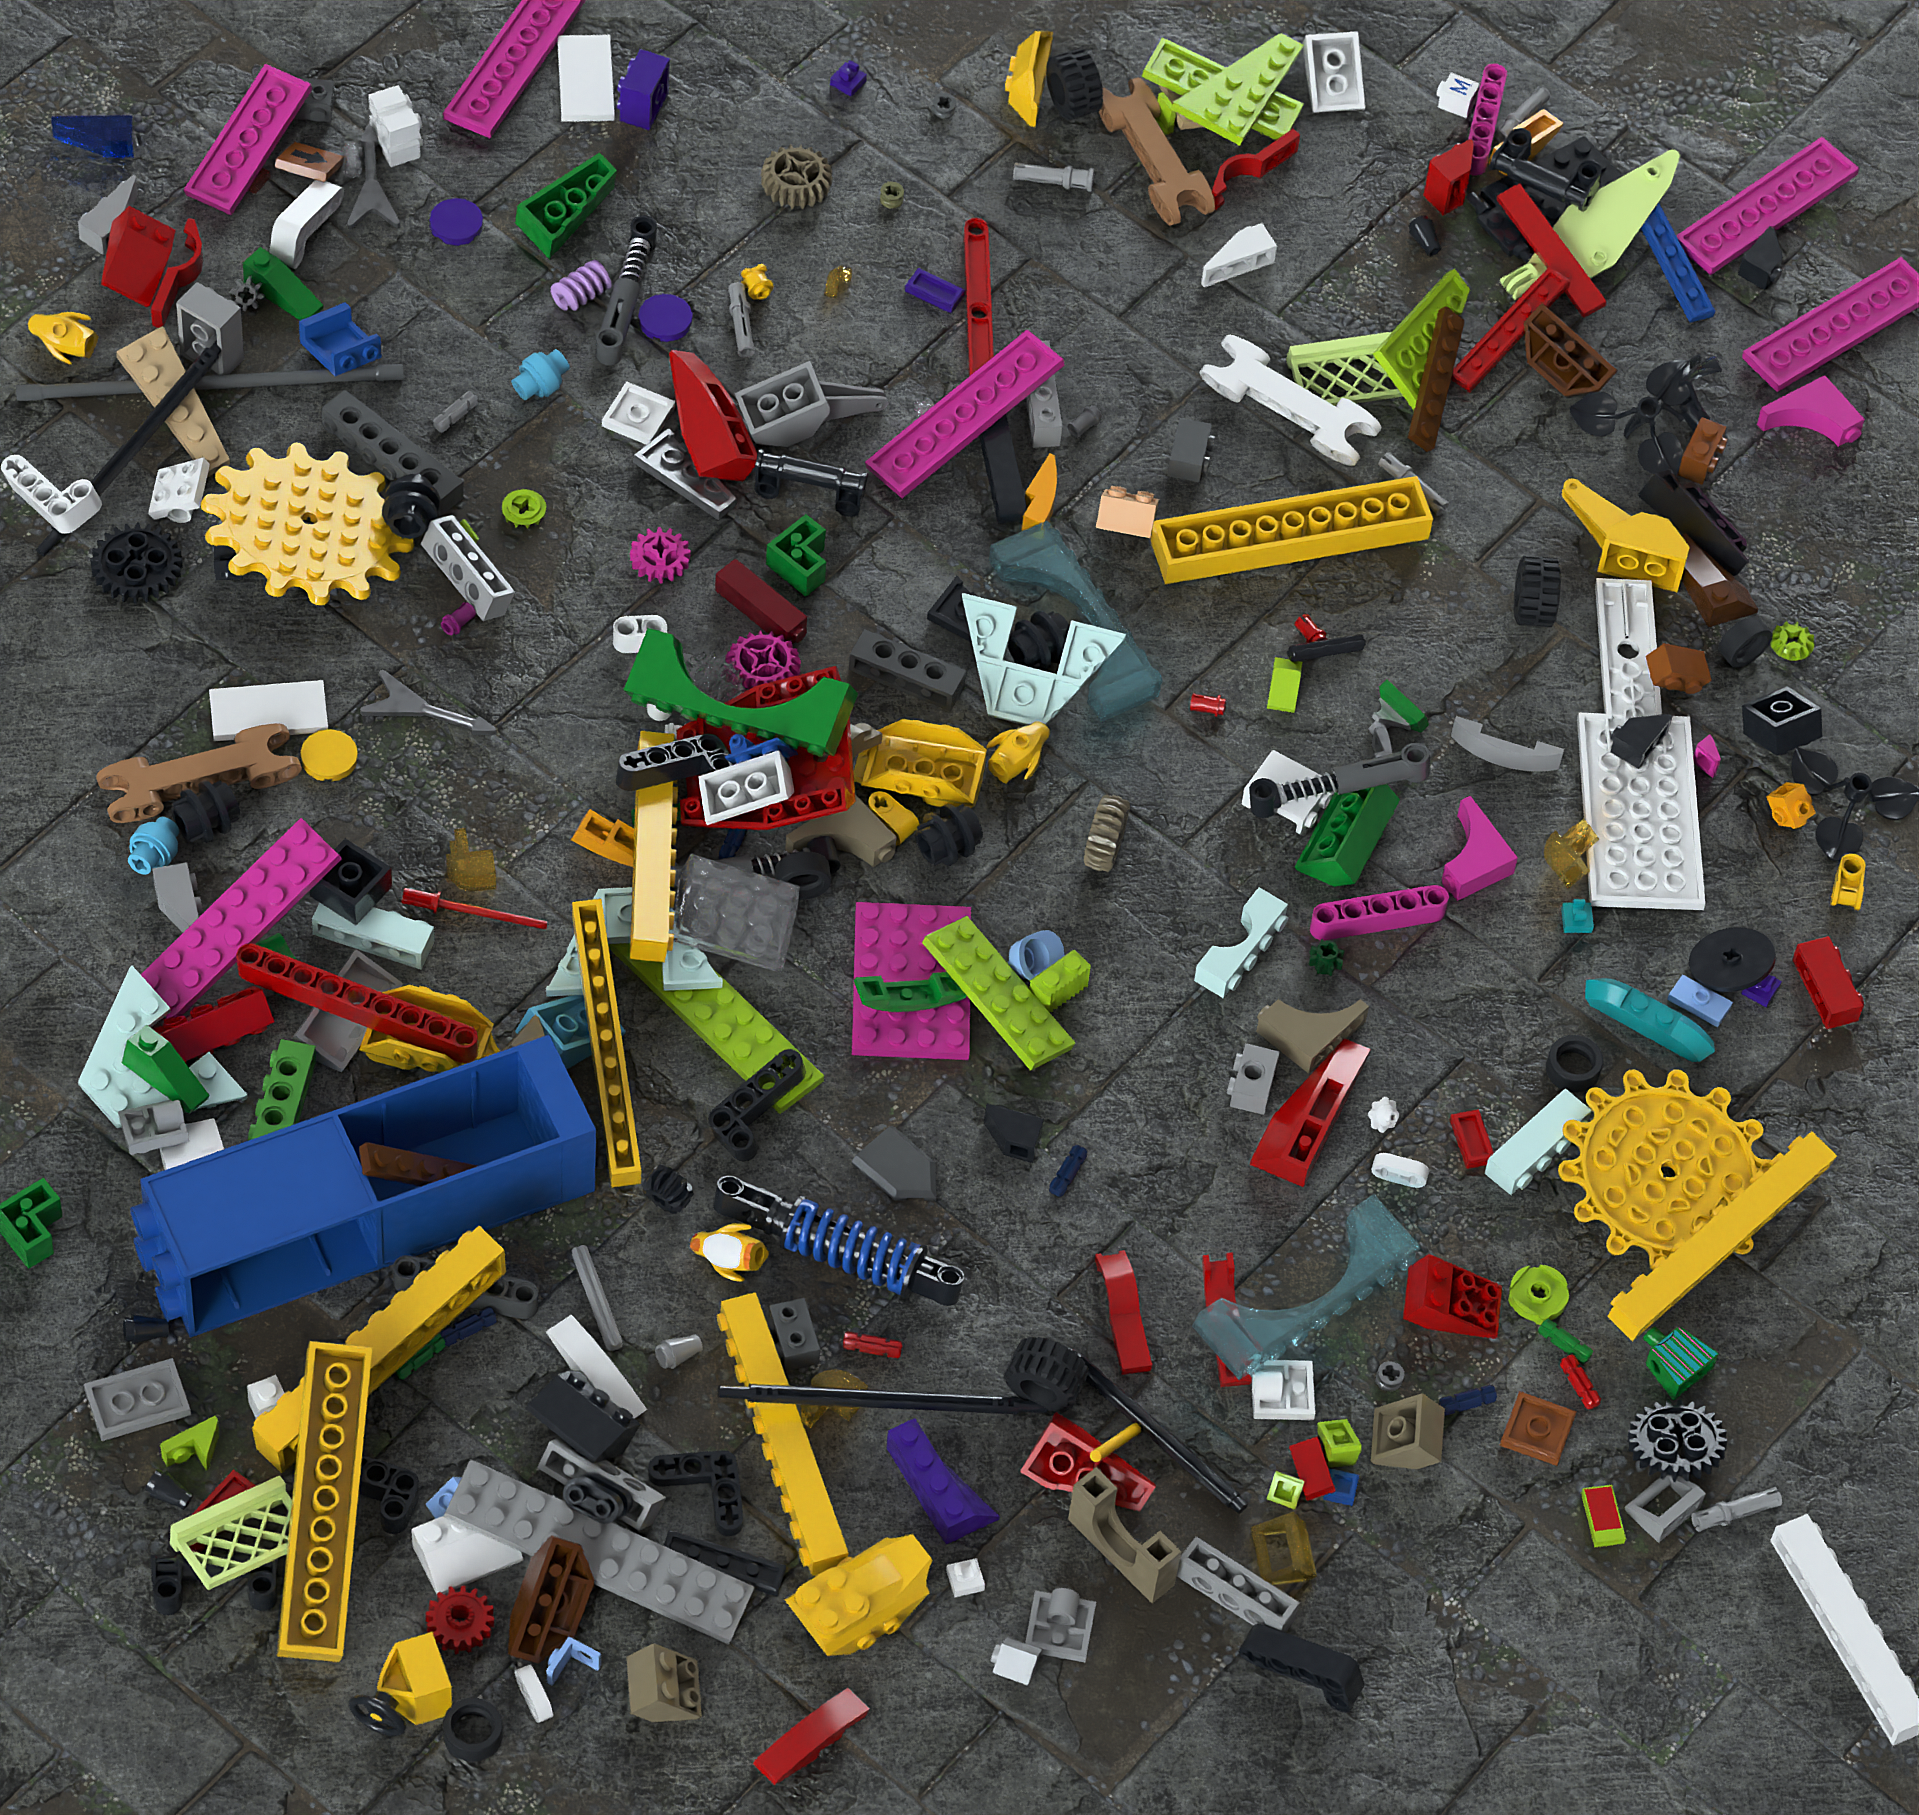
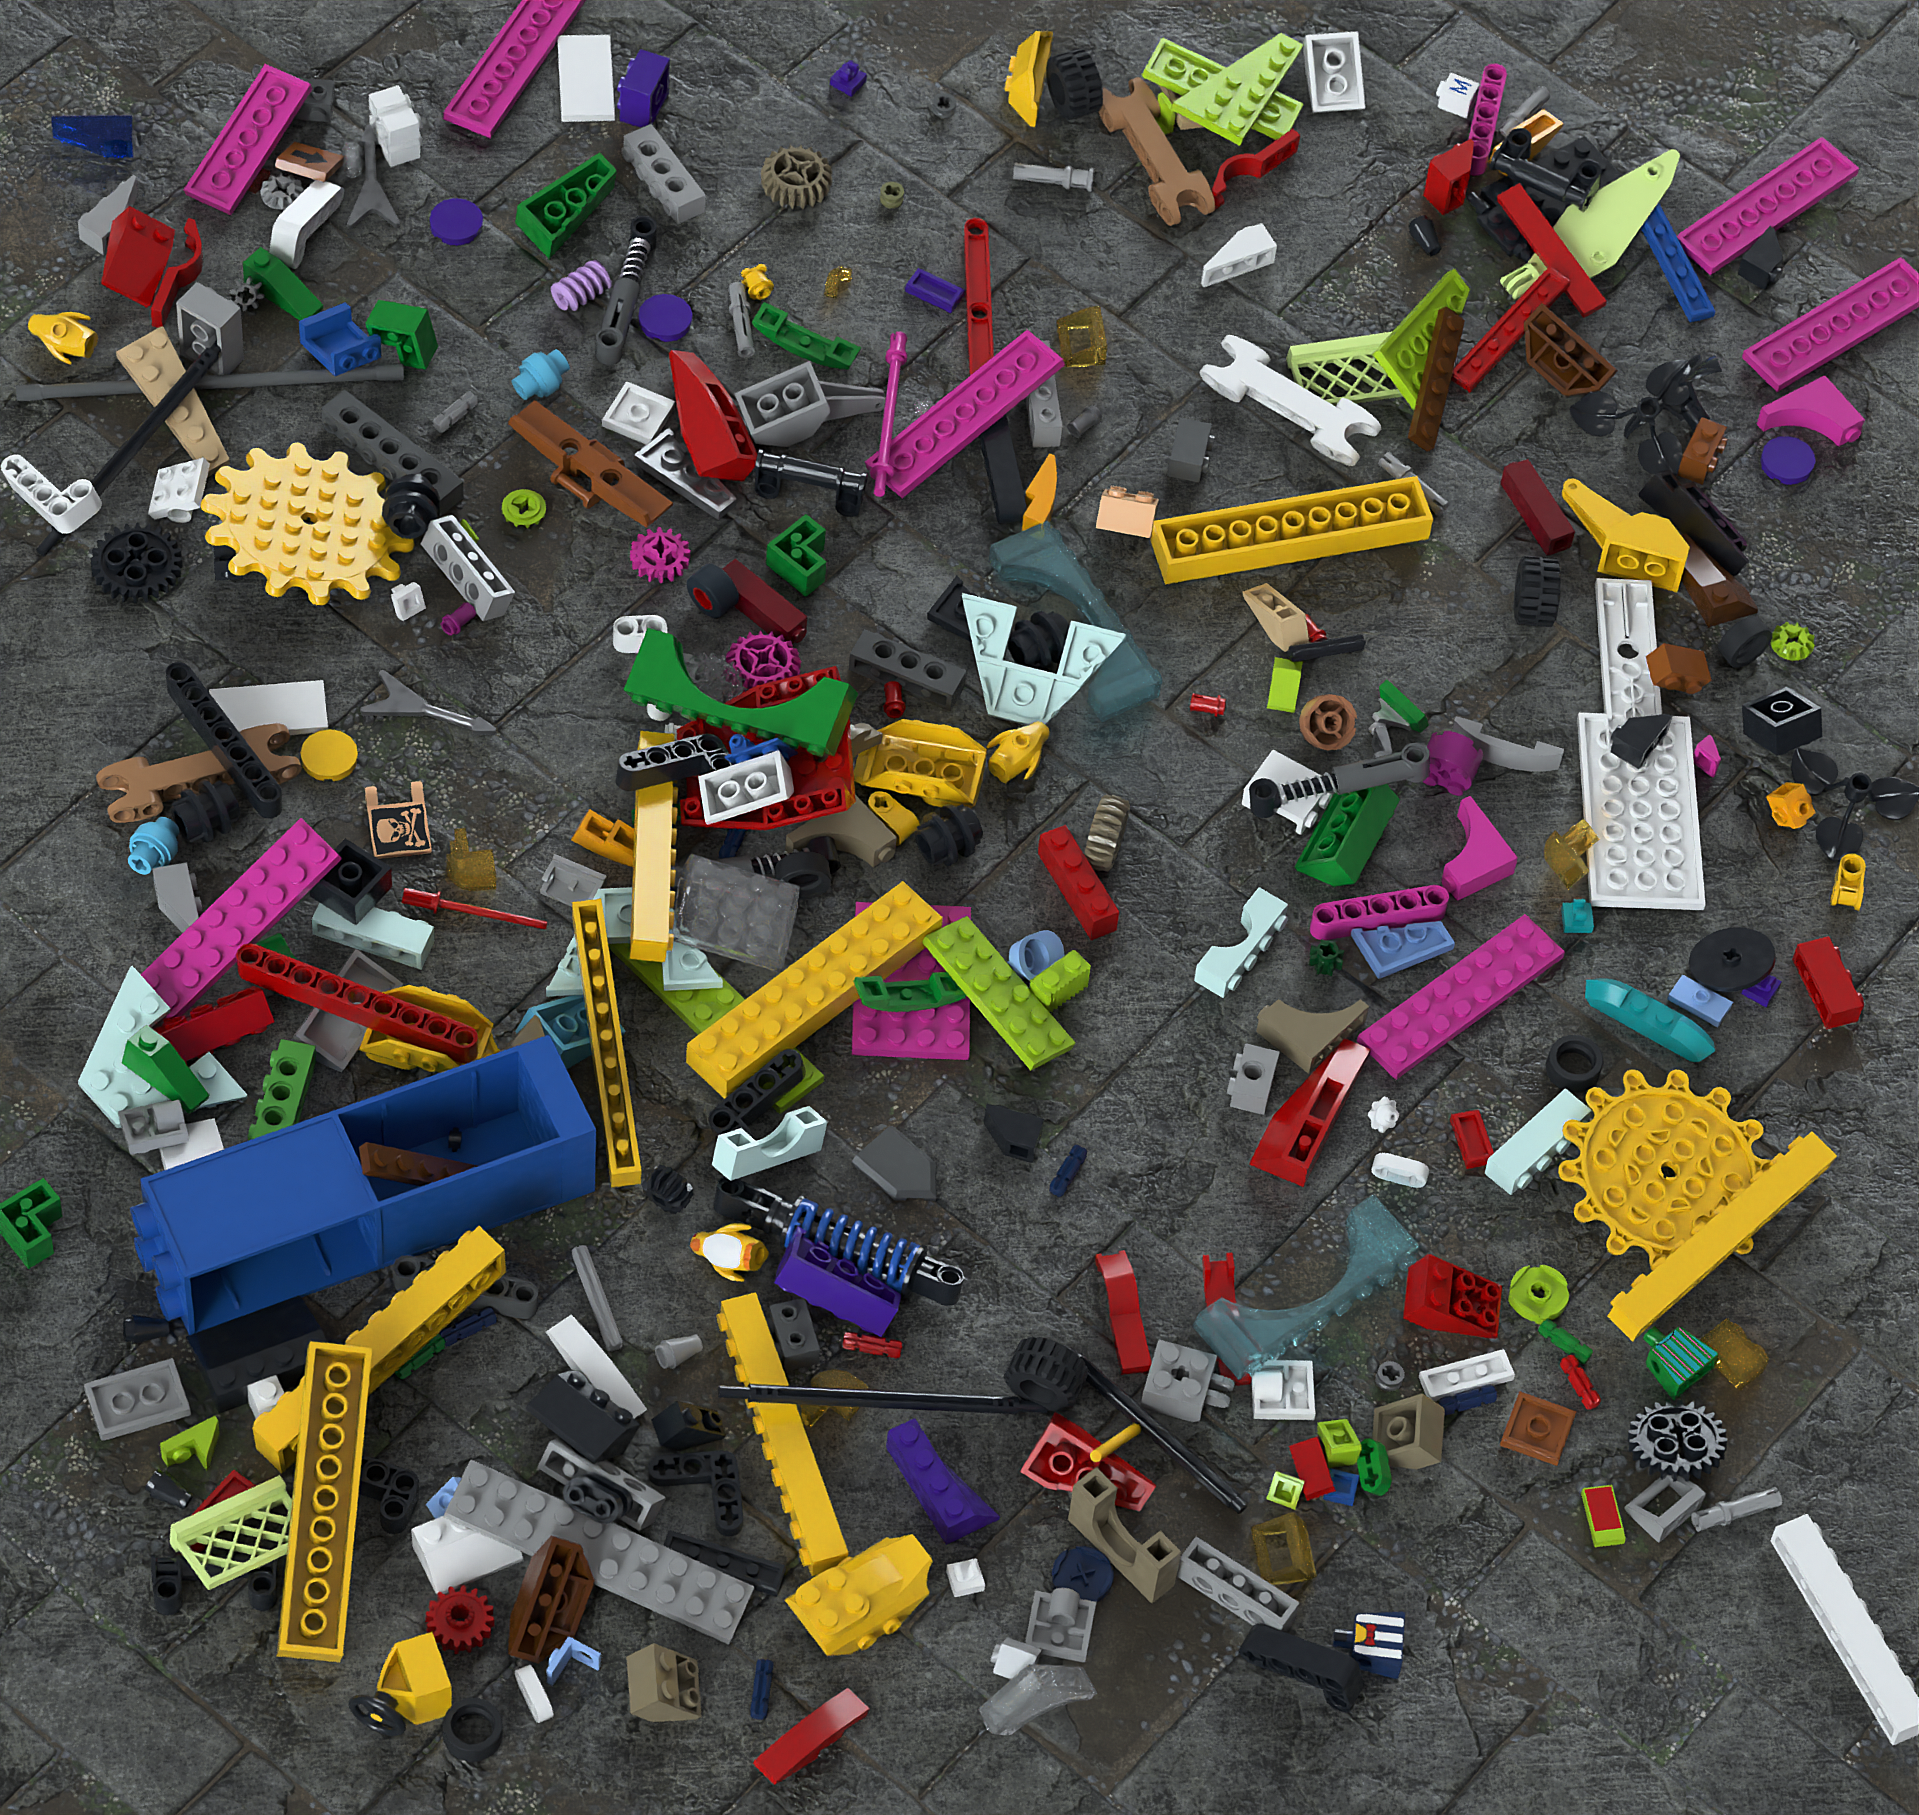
(215, 726): none -> black beam
(254, 1349): none -> black slope
(278, 199): none -> light grey gear
(398, 827): none -> flag
(406, 329): none -> green brick
(407, 600): none -> white tile
(455, 1139): none -> black piece
(553, 435): none -> dark orange piece
(571, 881): none -> light grey hinge
(663, 174): none -> light grey brick
(687, 1426): none -> black slope
(712, 590): none -> black wheel
(761, 1689): none -> dark blue axle
(795, 1137): none -> light aqua arch
(803, 342): none -> green slope
(812, 989): none -> yellow brick
(836, 1285): none -> dark purple wedge
(894, 705): none -> red pin
(896, 357): none -> dark pink bar
(1033, 1694): none -> clear arch
(1078, 882): none -> red brick
(1084, 1572): none -> dark blue tile
(1086, 318): none -> clear yellow tile
(1181, 1382): none -> light grey hinge
(1278, 616): none -> tan slope
(1328, 722): none -> nougat cylinder
(1375, 1642): none -> torso
(1376, 1465): none -> green beam
(1403, 947): none -> medium blue wing
(1452, 762): none -> magenta brick
(1460, 996): none -> dark pink plate
(1467, 1375): none -> white plate
(1537, 507): none -> dark red brick
(1738, 1357): none -> clear yellow brick
(1787, 460): none -> dark purple tile

